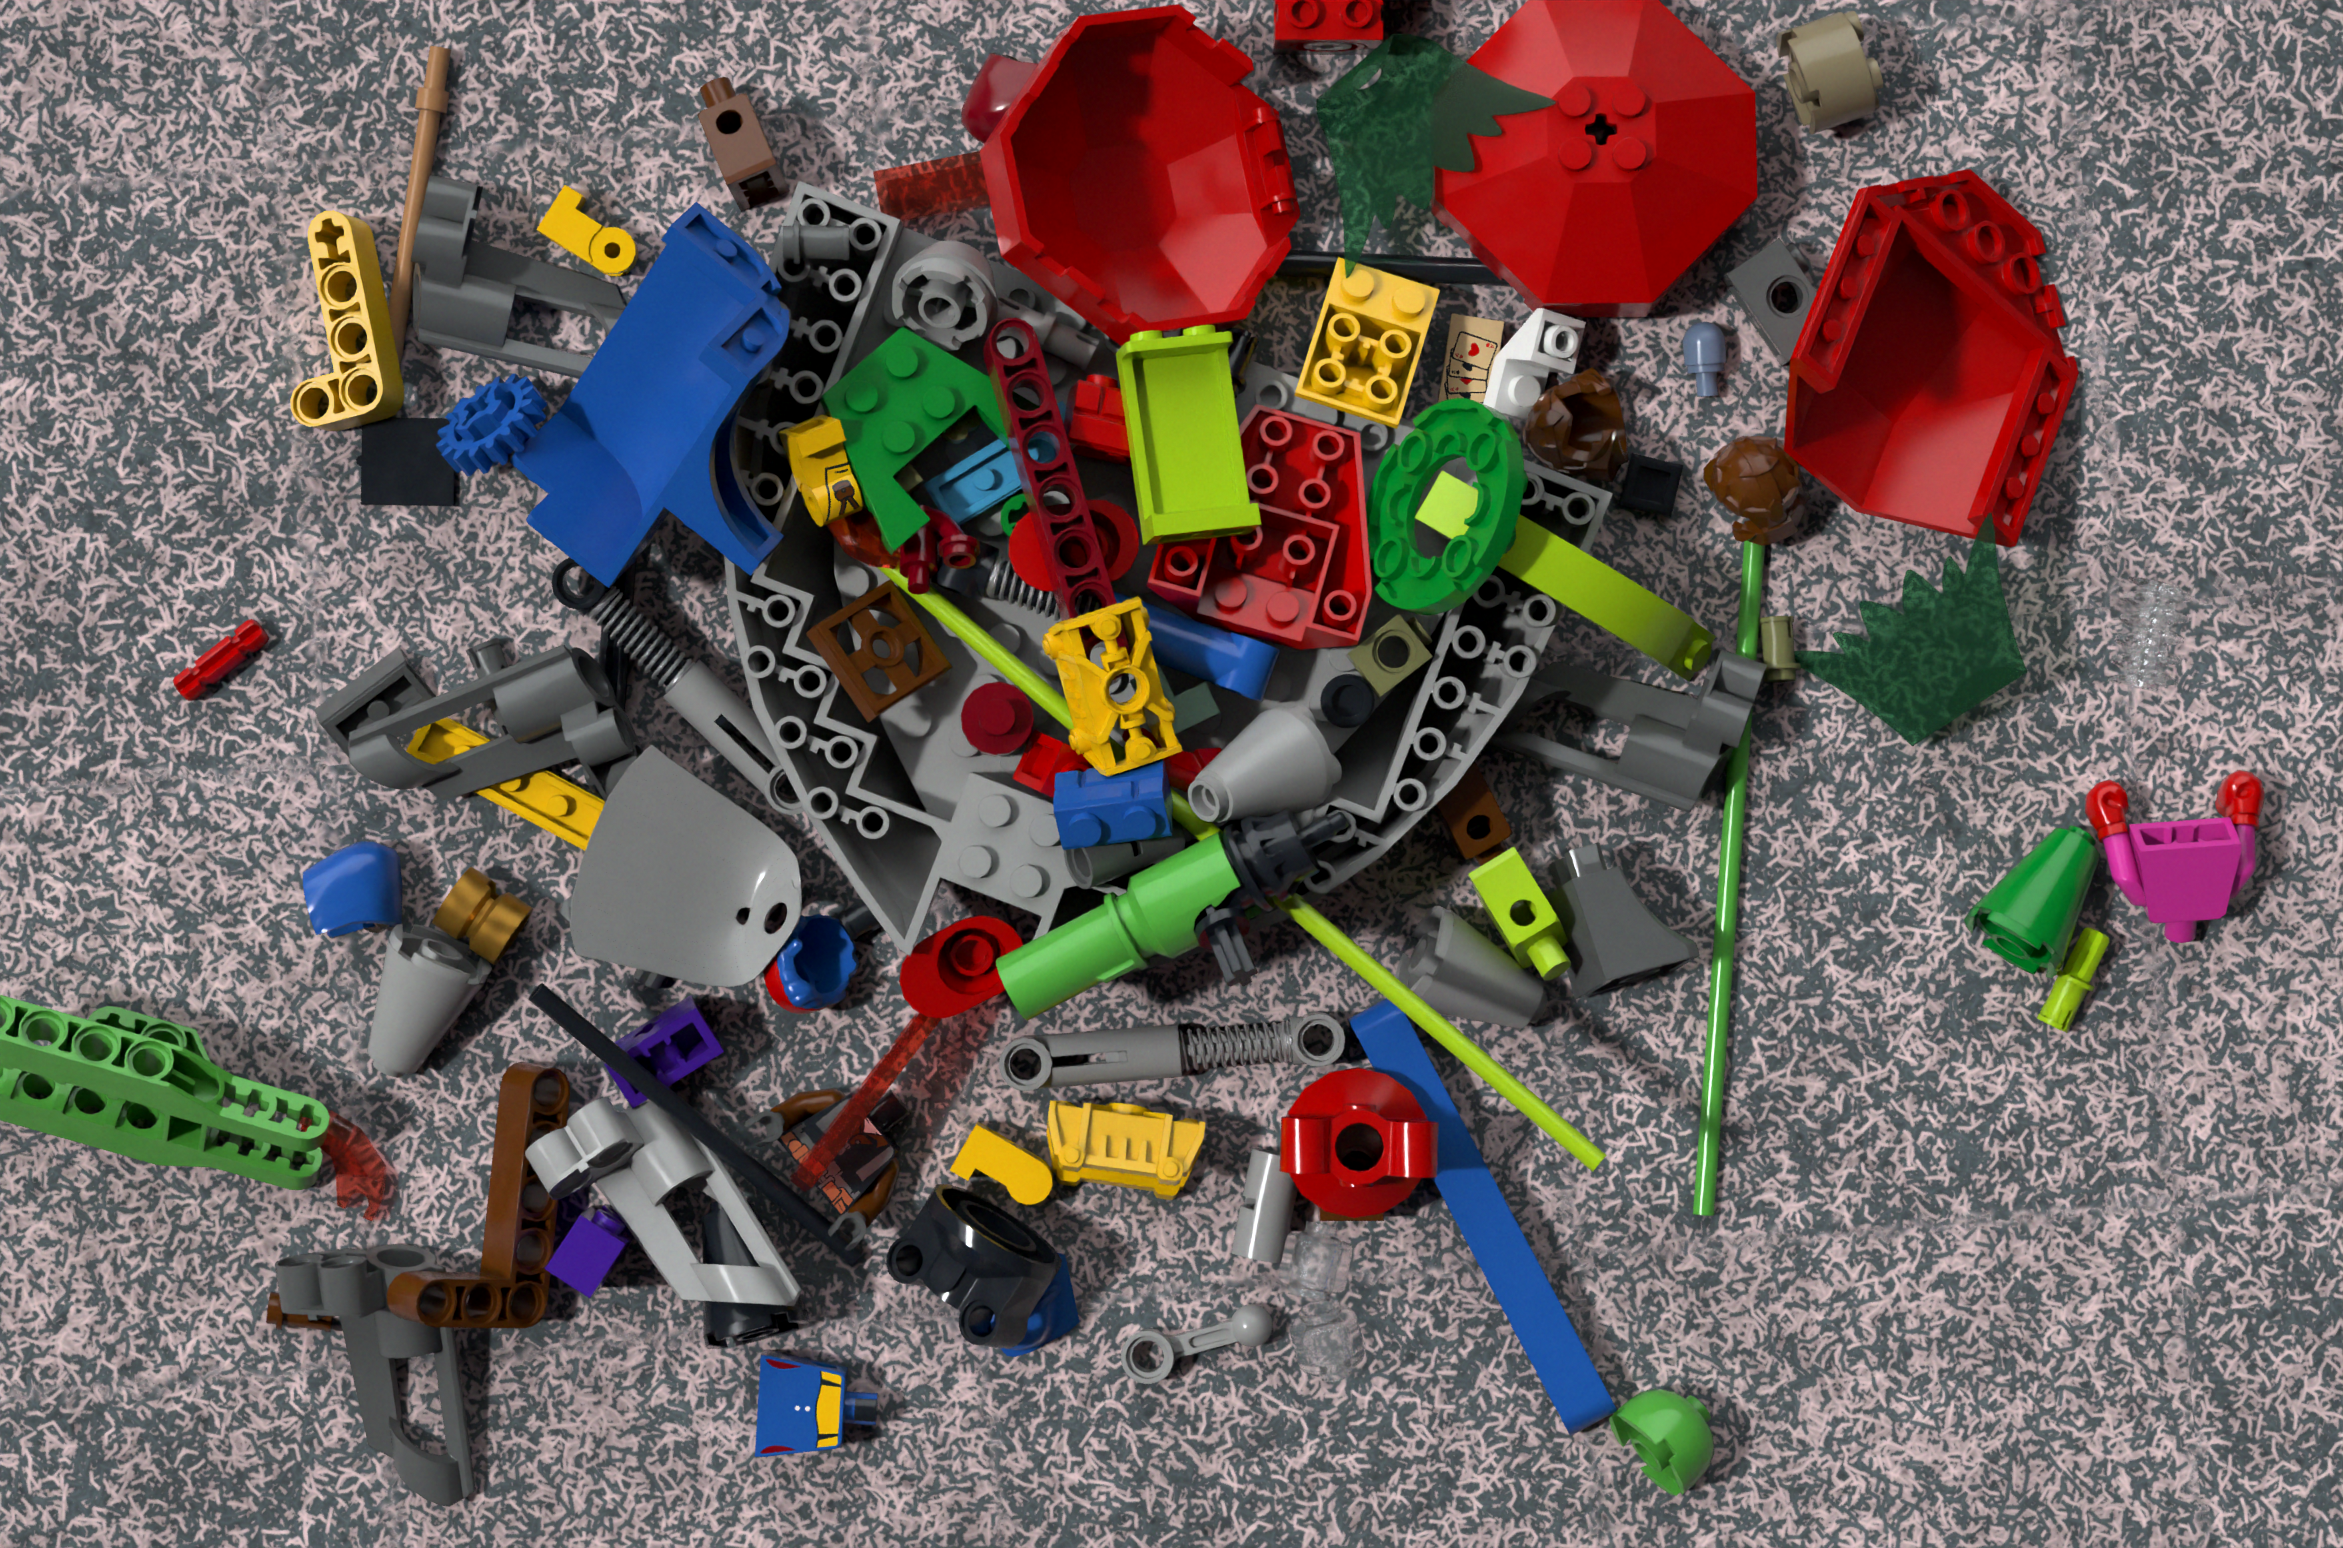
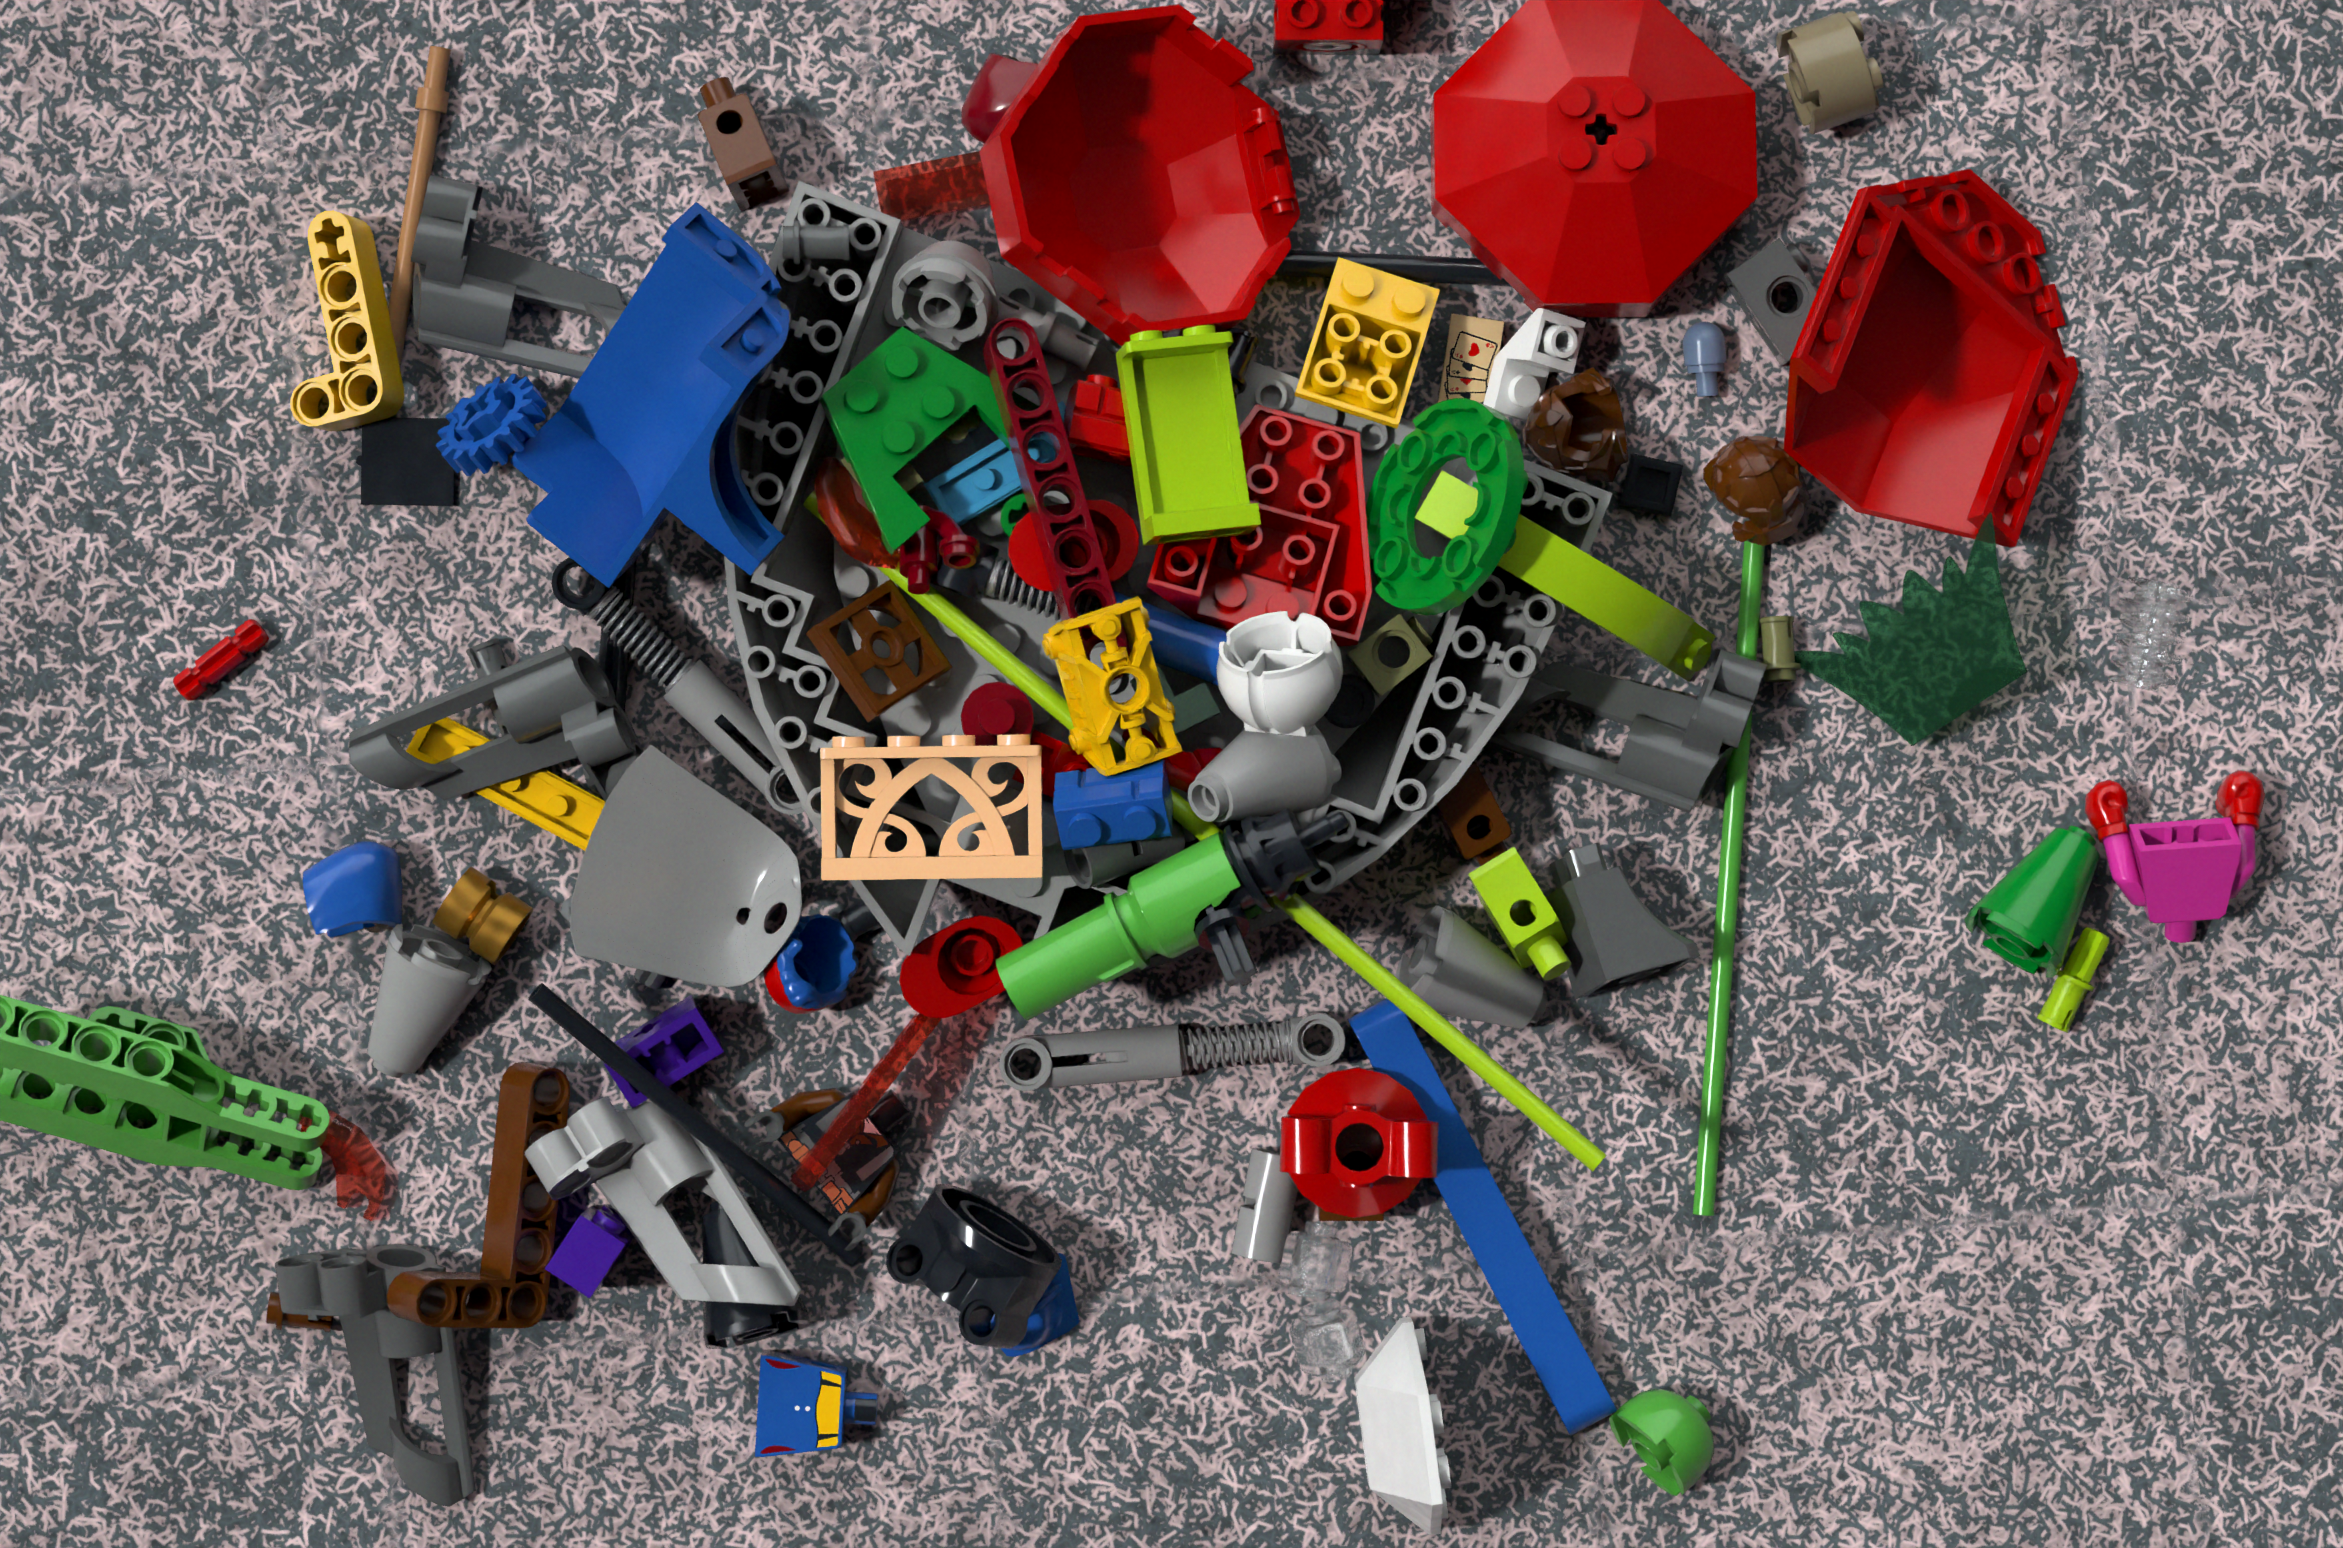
(374, 695): dark grey slope -> none
(603, 248): yellow leg -> none
(822, 468): yellow leg -> none
(869, 852): none -> light nougat fence
(1024, 1173): yellow leg -> none
(1122, 1146): yellow piece -> none
(1249, 1326): light grey piece -> none
(1279, 672): none -> white piece
(1400, 1428): none -> white wedge
(1406, 124): clear green piece -> none

